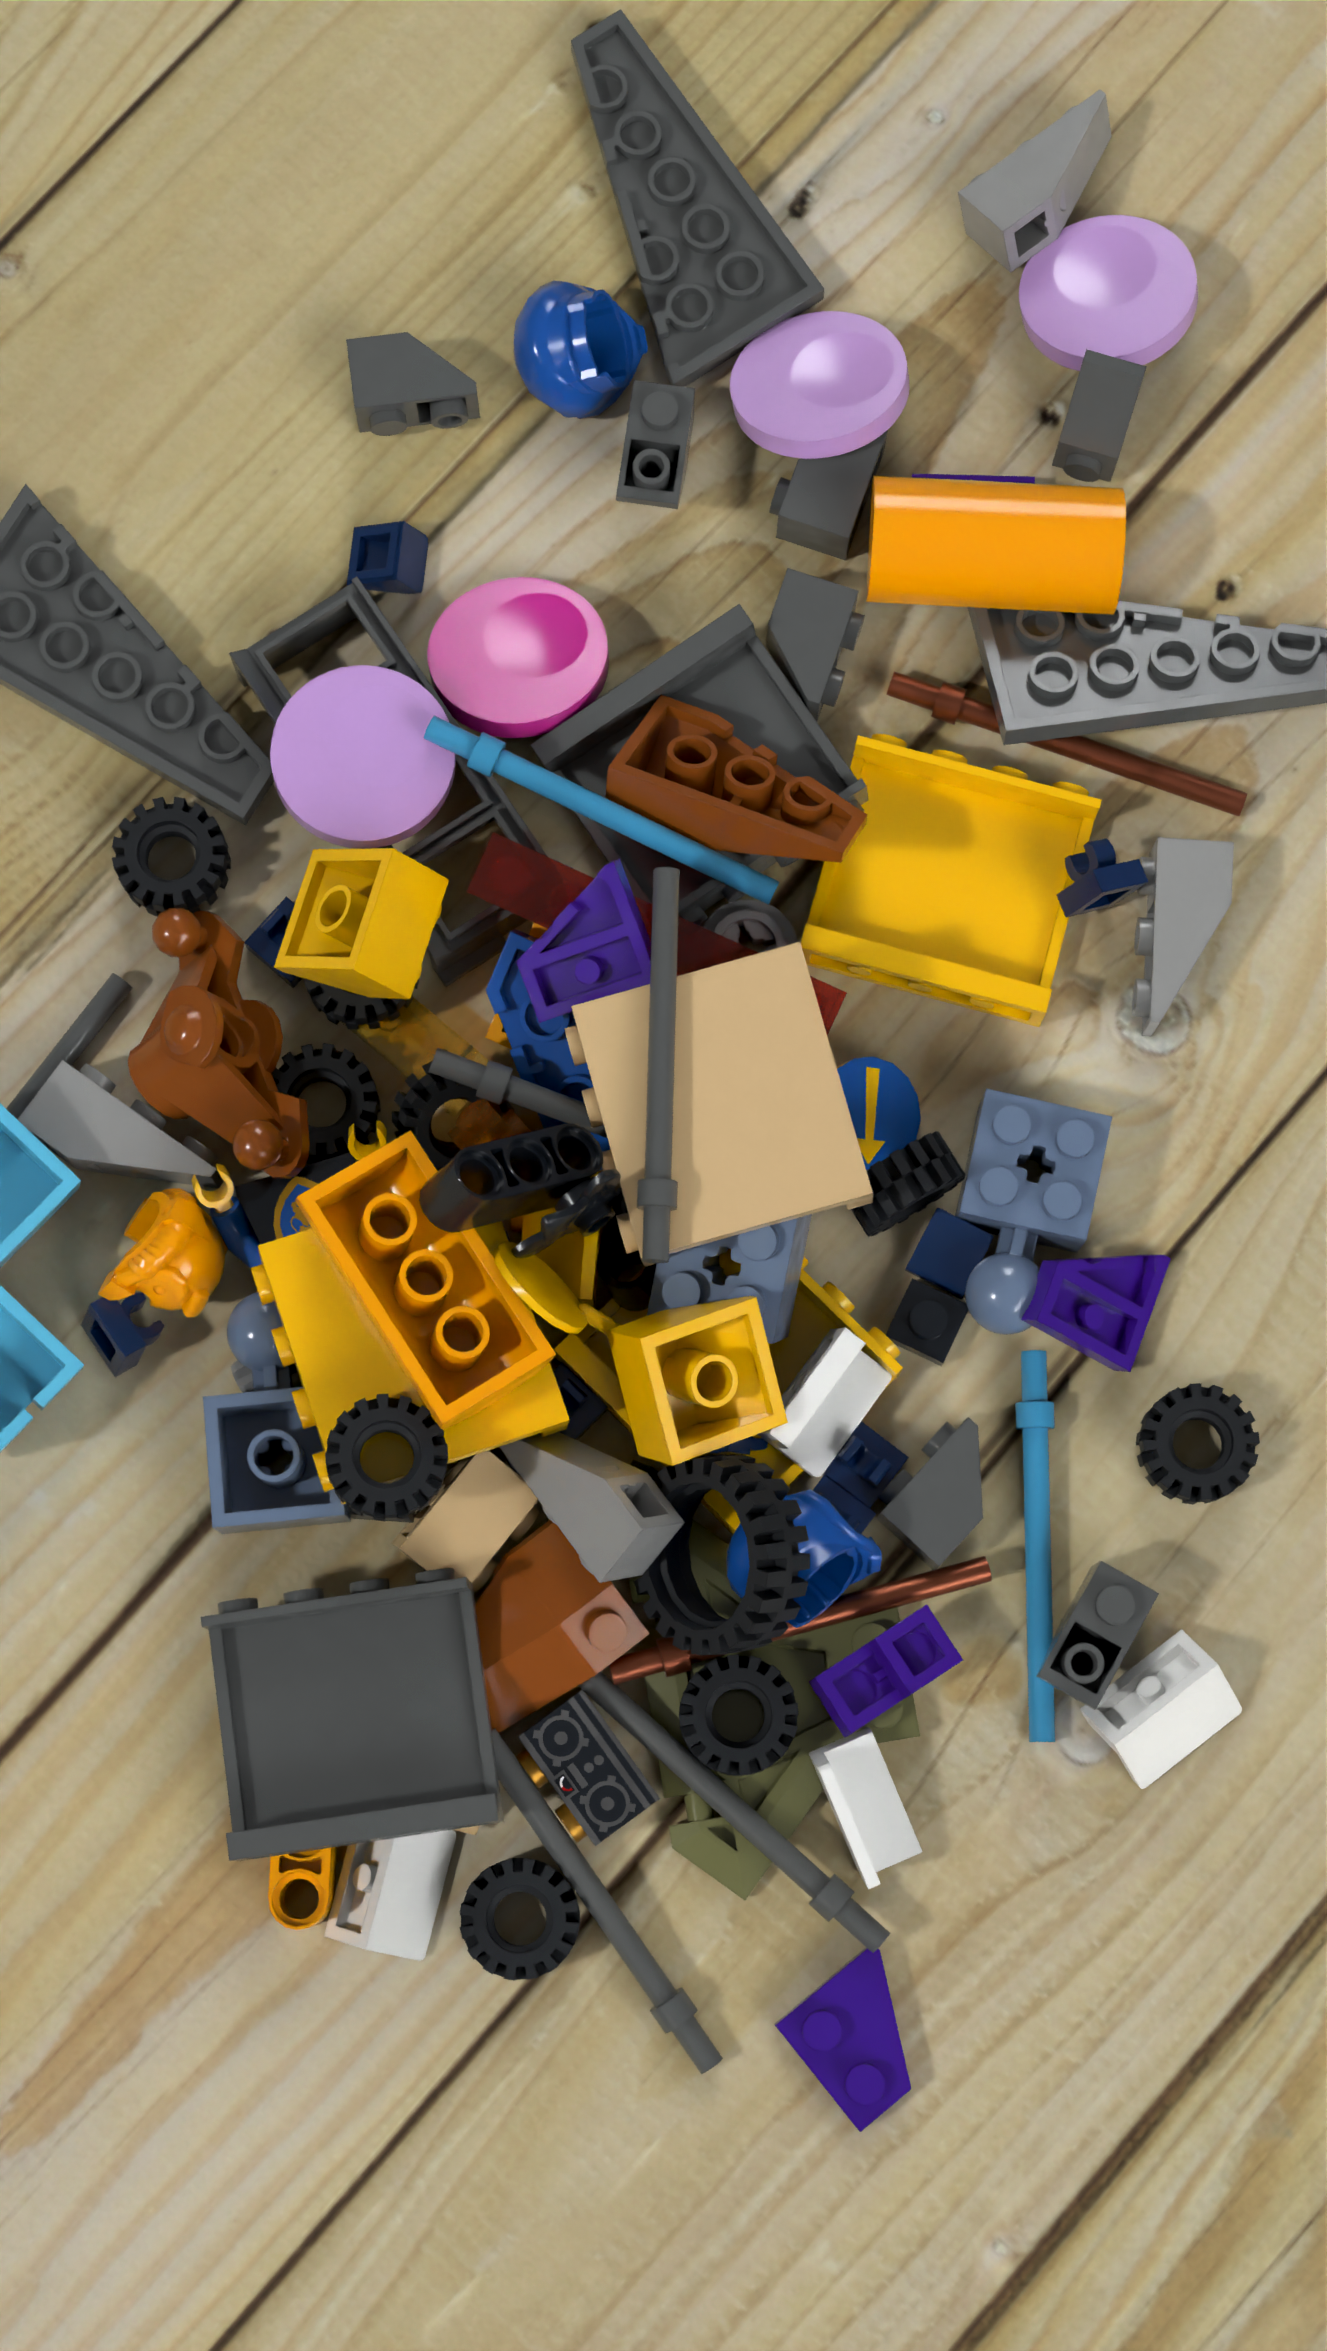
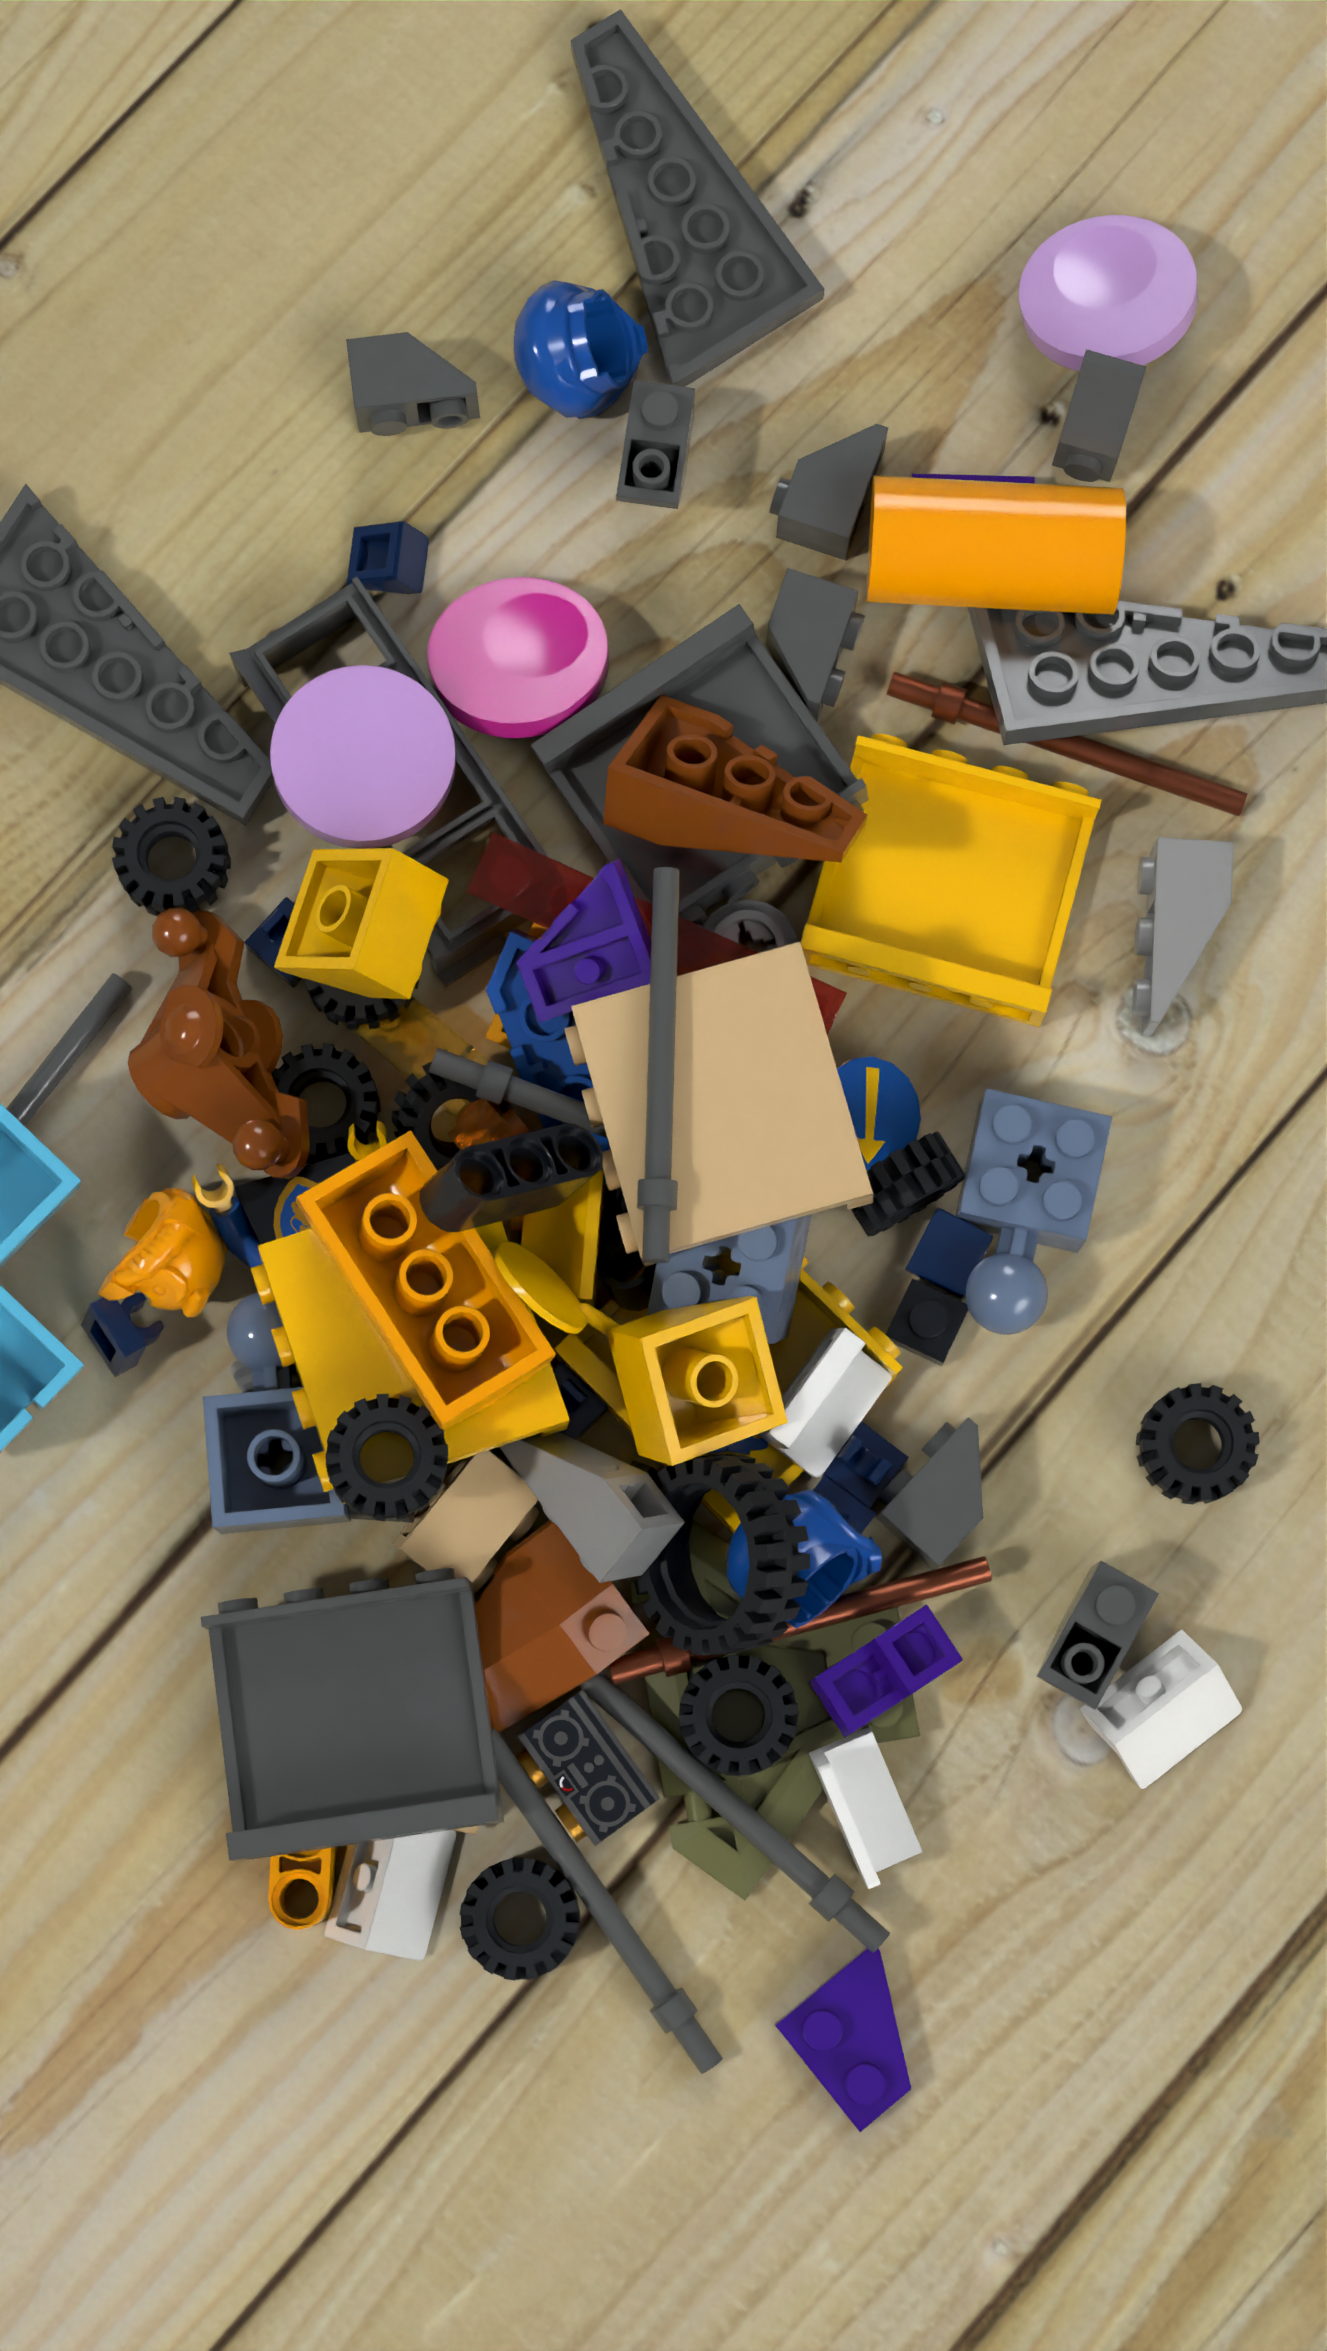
(103, 1135): light grey slope -> none
(489, 756): dark azure bar -> none
(581, 1208): black plate -> none
(819, 384): lavender piece -> none
(1032, 192): light grey slope -> none
(1035, 1418): dark azure bar -> none
(1098, 879): dark blue tile -> none
(1098, 1304): dark purple wing -> none

